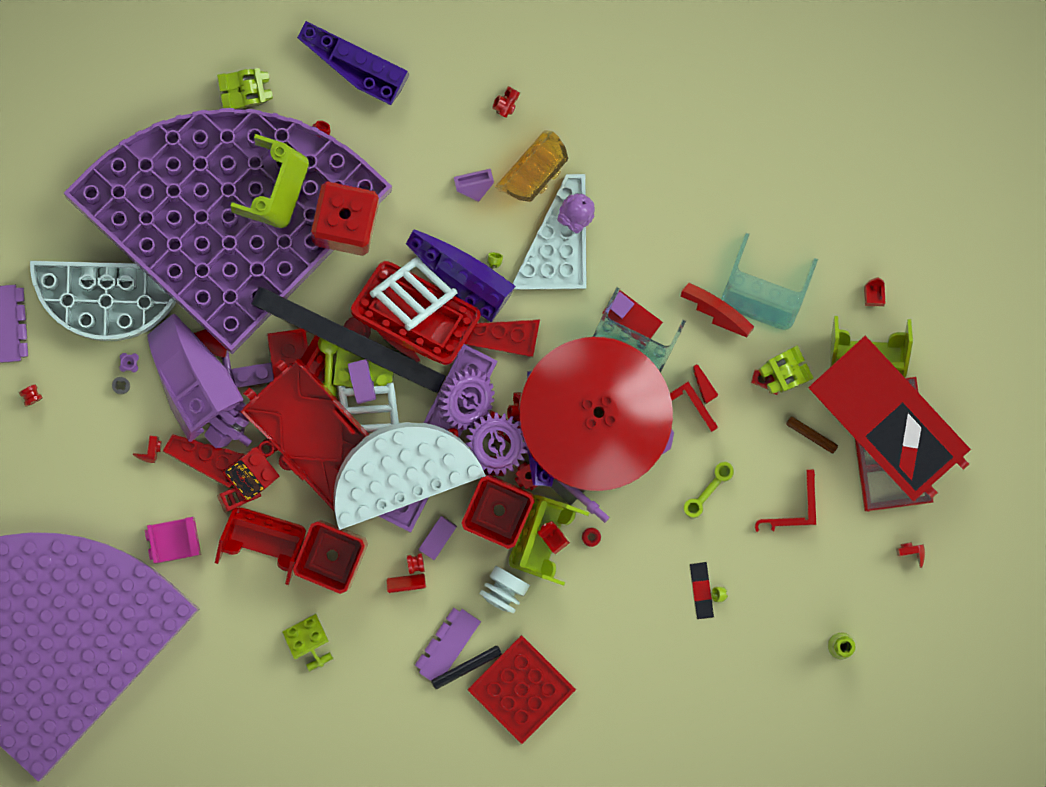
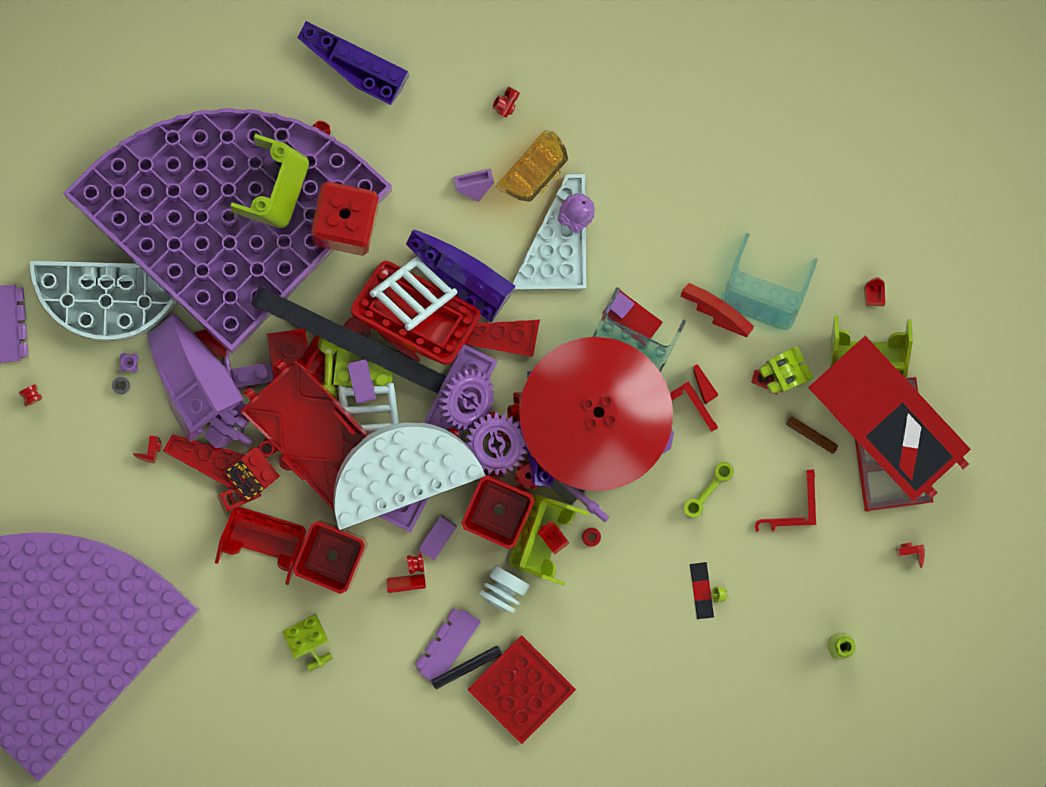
(173, 540): dark pink panel -> none
(244, 88): lime hips -> none
(494, 259): lime hinge -> none

